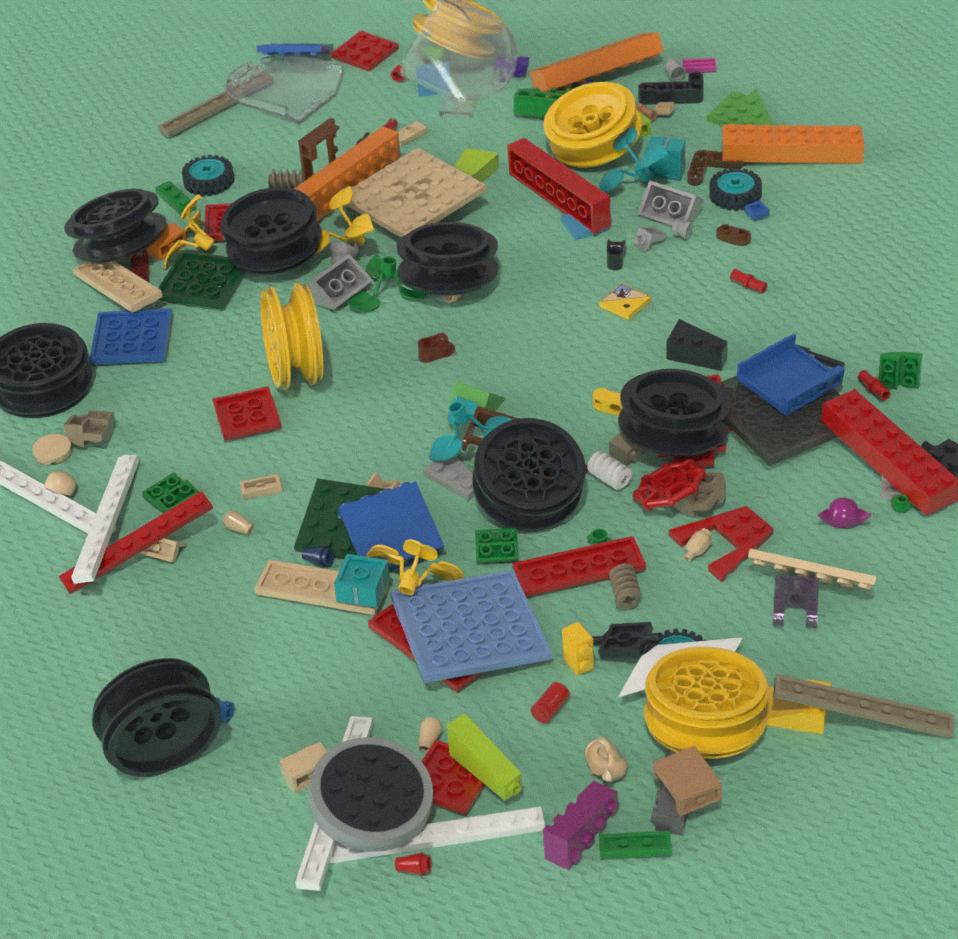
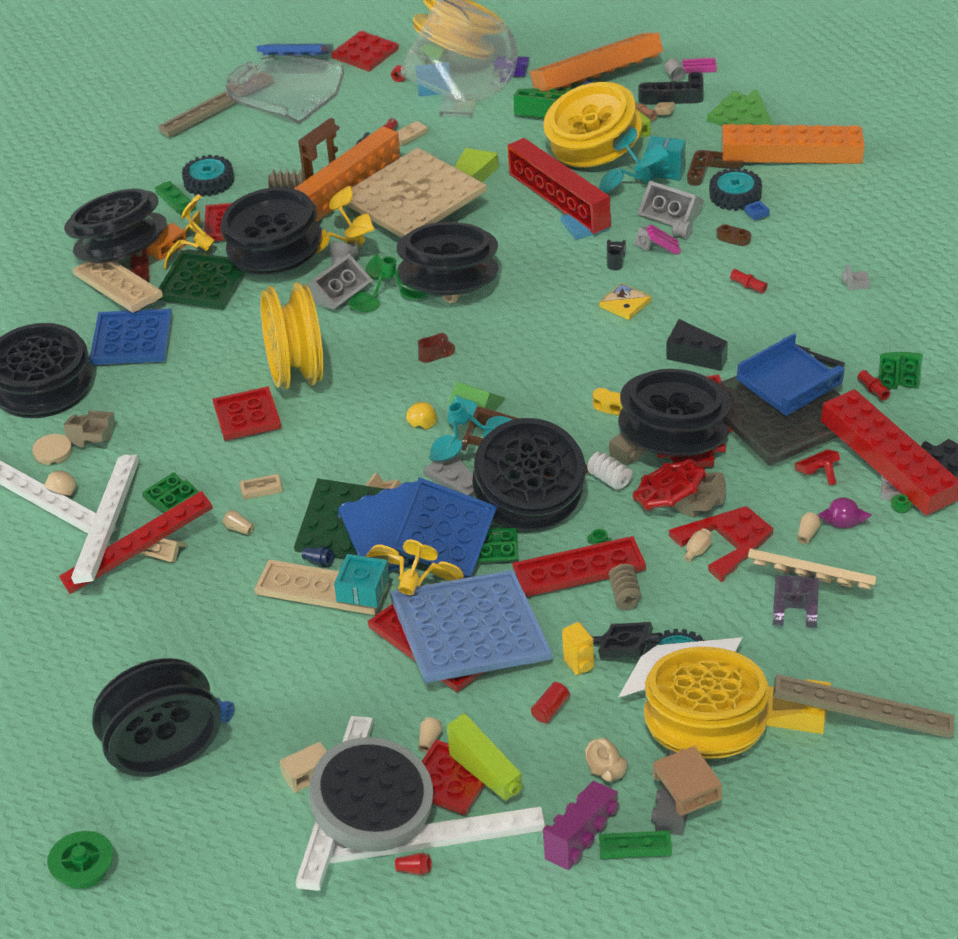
(80, 859): none -> green wheel
(422, 415): none -> yellow hair
(447, 522): none -> blue plate
(663, 239): none -> dark pink tile
(808, 527): none -> tan cone
(823, 459): none -> red plate
(855, 280): none -> light grey bracket

